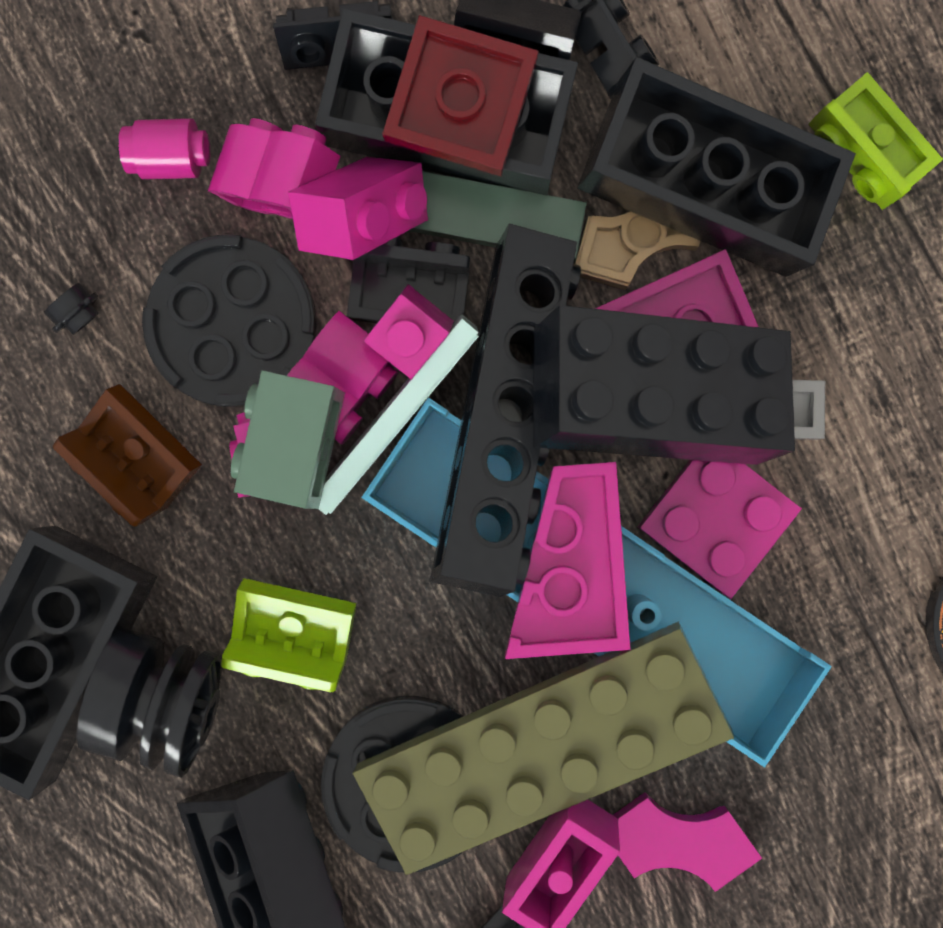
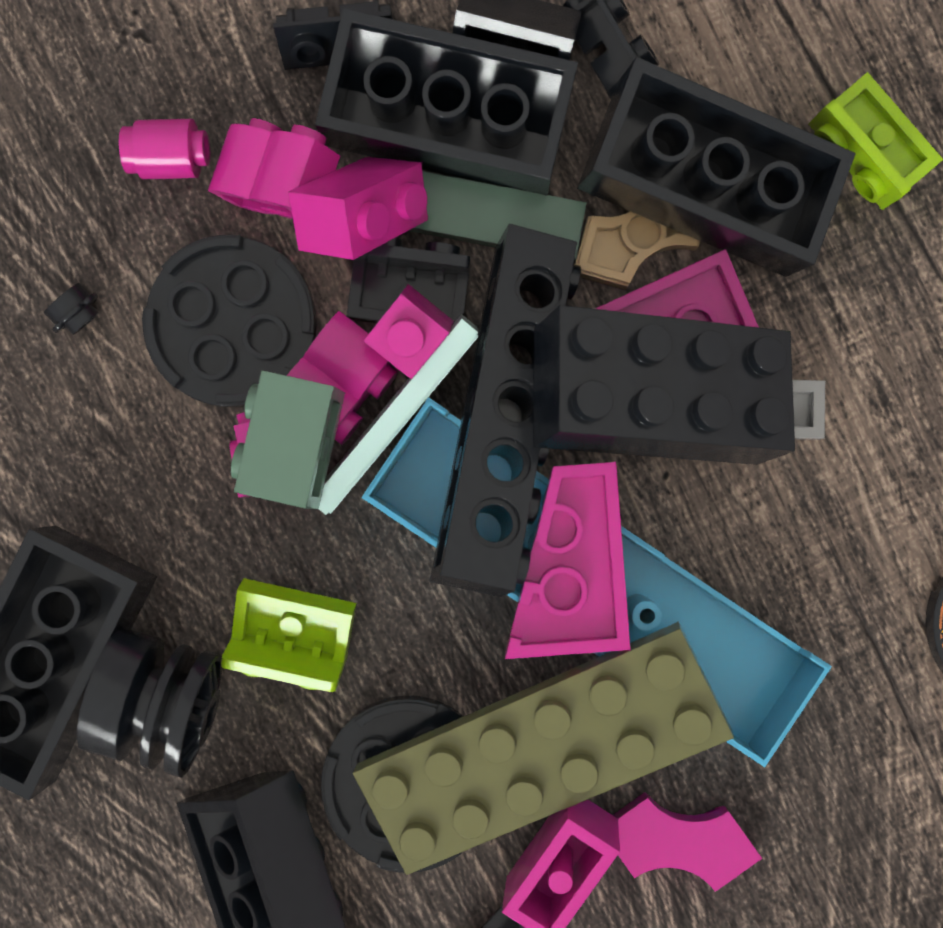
(128, 457): reddish brown bracket -> none
(460, 95): dark red plate -> none
(719, 521): dark pink plate -> none

